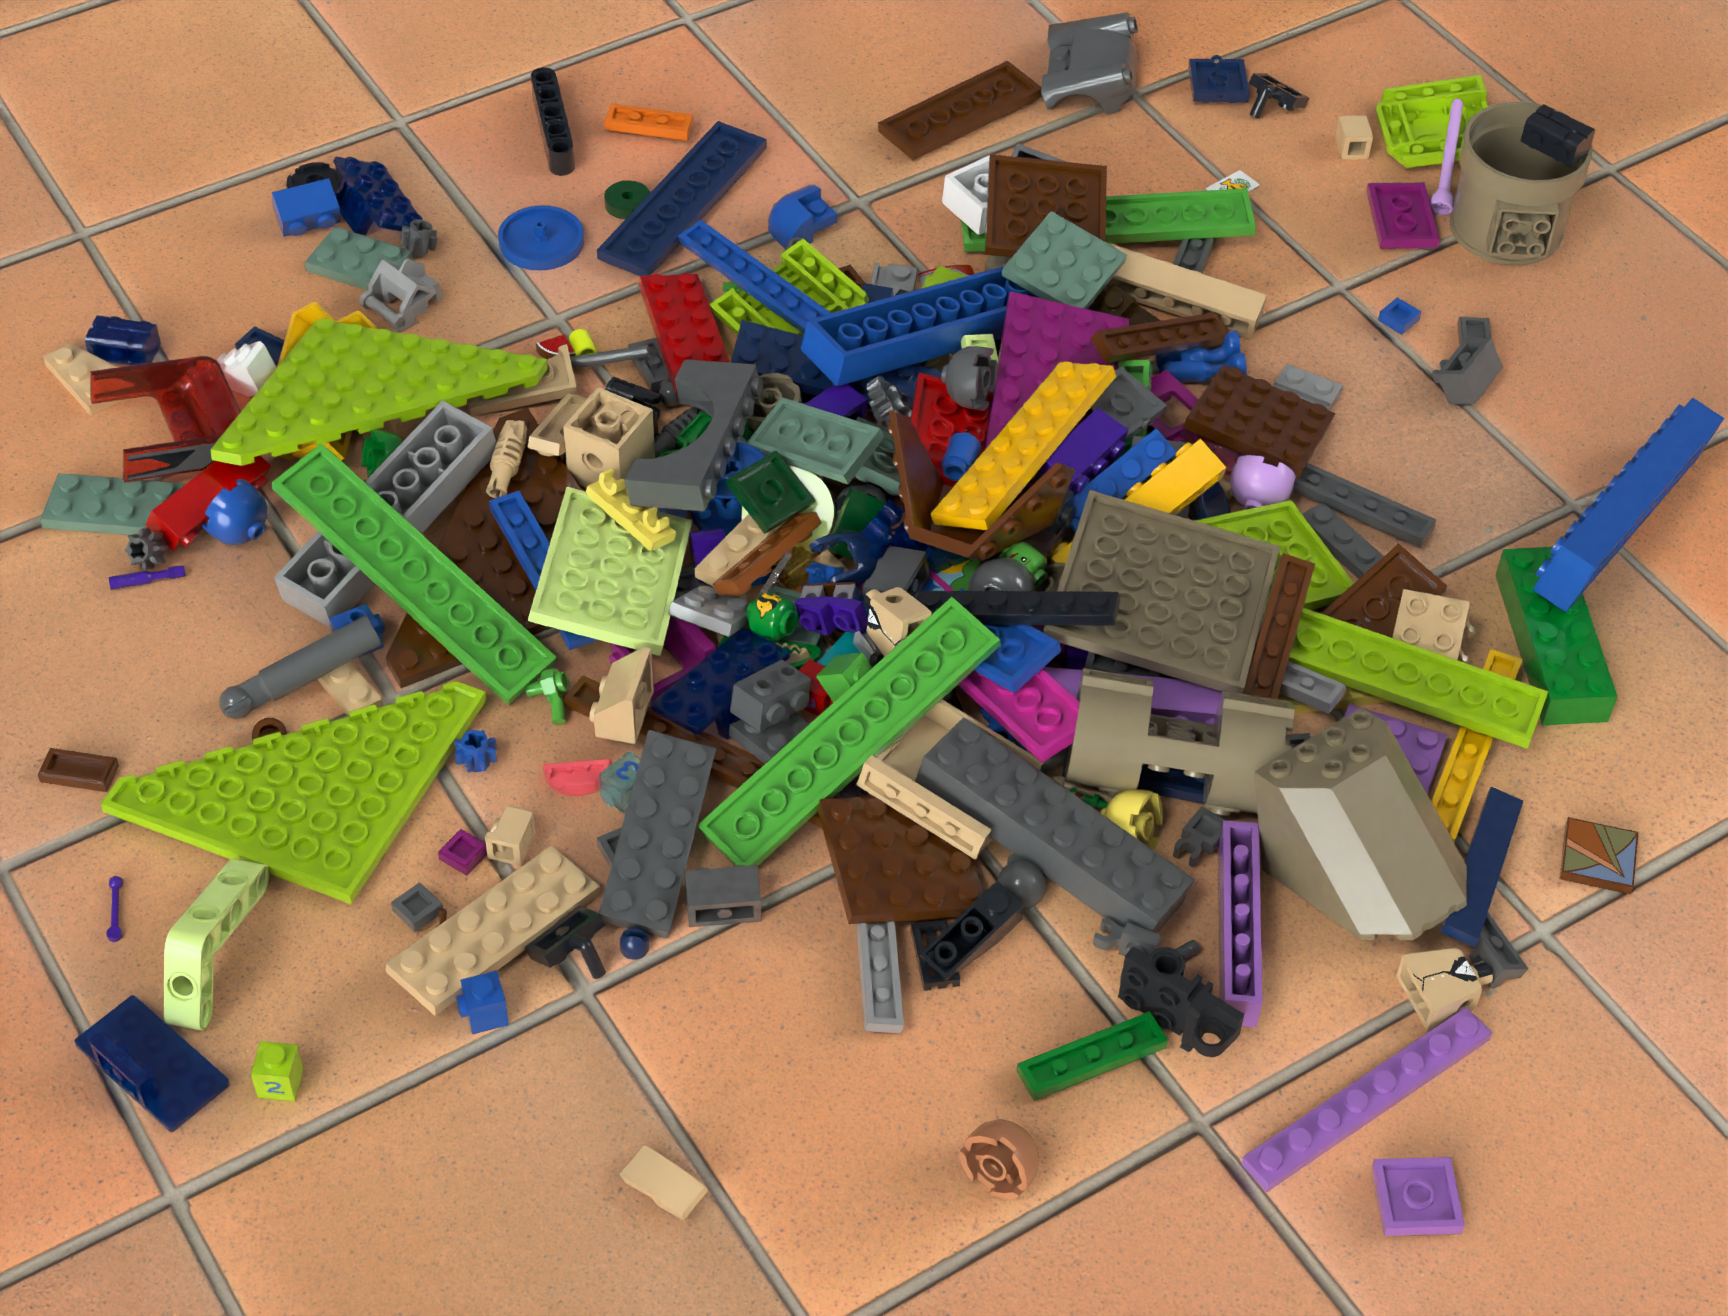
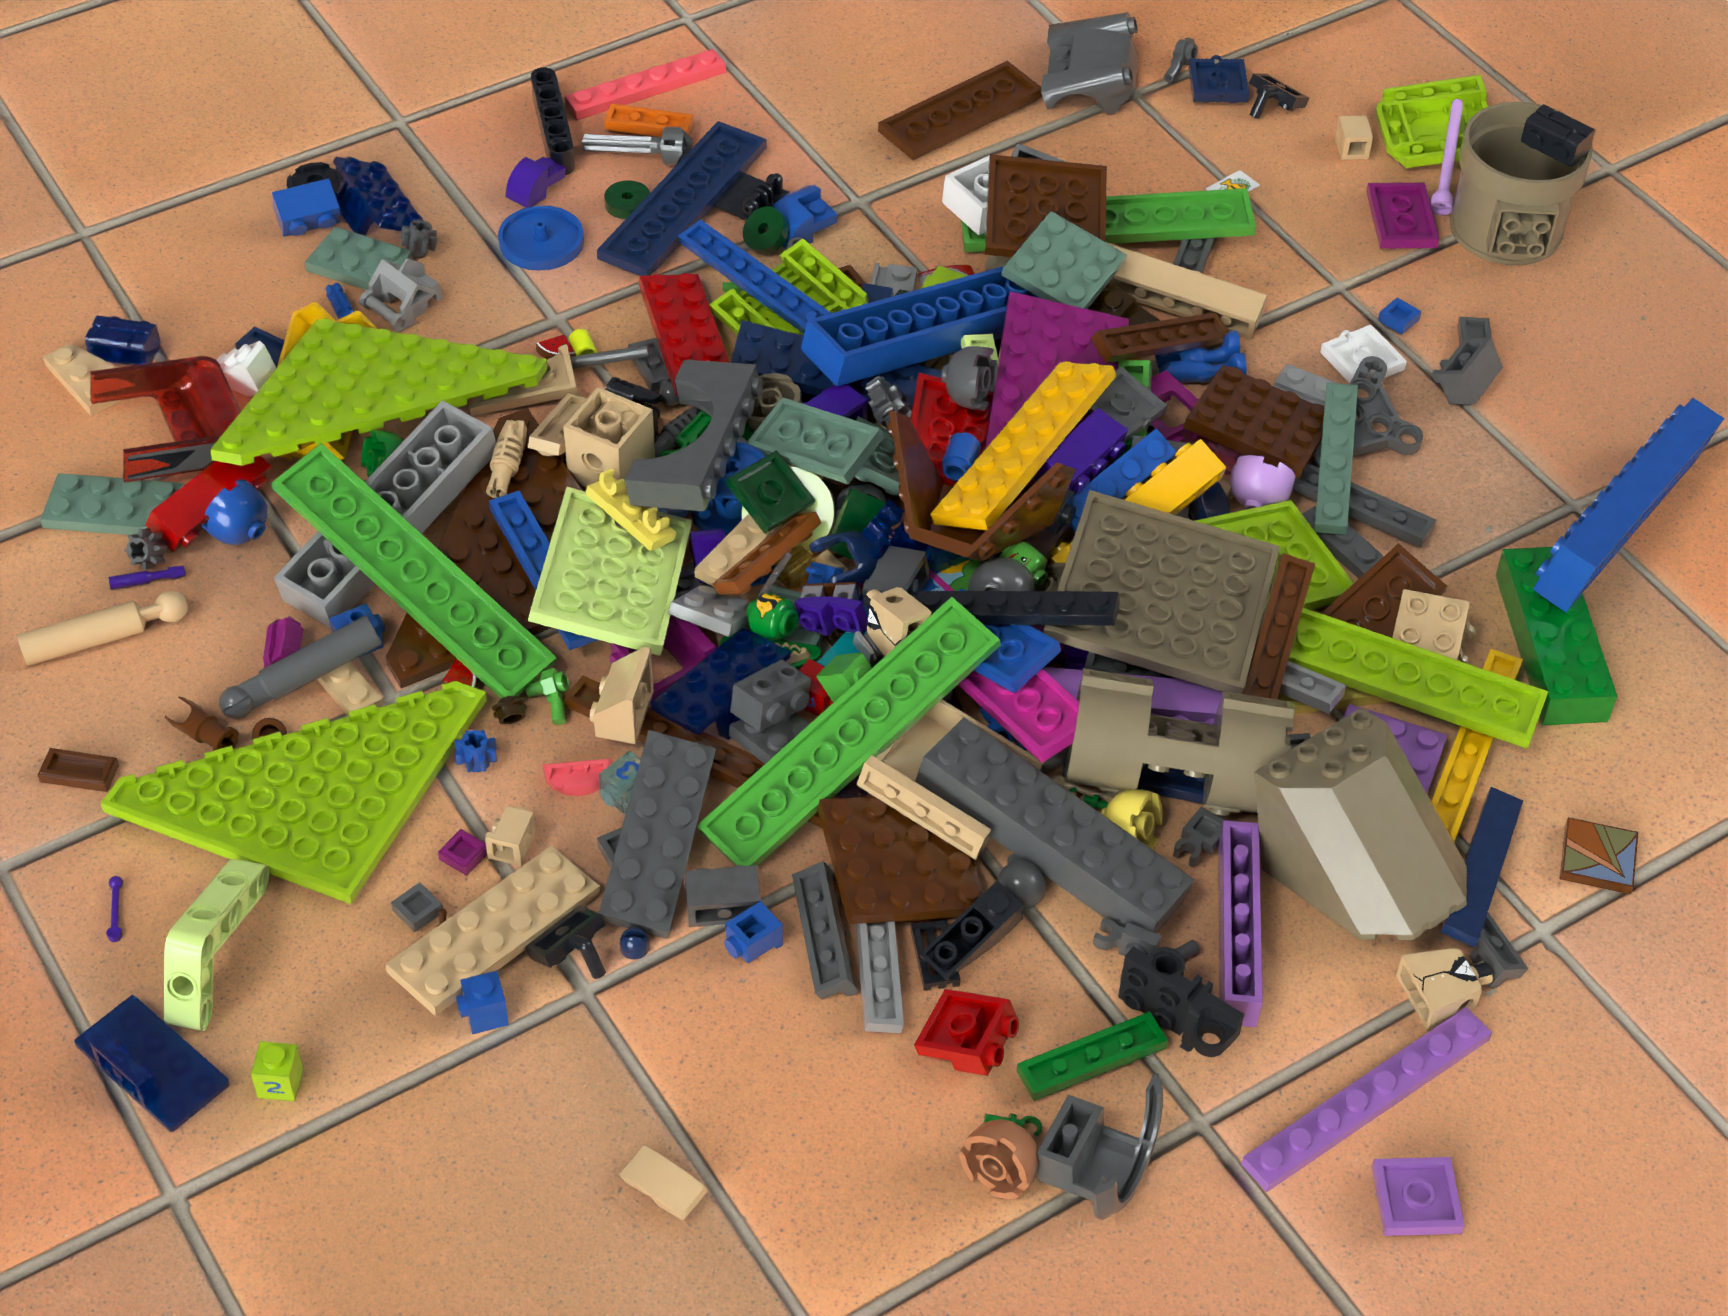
(98, 627): none -> tan piece
(204, 727): none -> reddish brown piece
(282, 639): none -> magenta piece
(339, 300): none -> blue axle
(460, 673): none -> red tile
(510, 709): none -> dark brown plate
(531, 178): none -> dark purple brick
(645, 84): none -> coral plate
(672, 145): none -> piece
(750, 194): none -> black hinge
(753, 933): none -> blue brick
(775, 235): none -> dark green piece
(823, 931): none -> dark grey hinge
(968, 1031): none -> red plate
(1013, 1117): none -> green hand
(1096, 1159): none -> dark grey piece
(1184, 50): none -> dark grey plate
(1336, 459): none -> sand green plate
(1348, 352): none -> white plate
(1377, 409): none -> dark grey beam

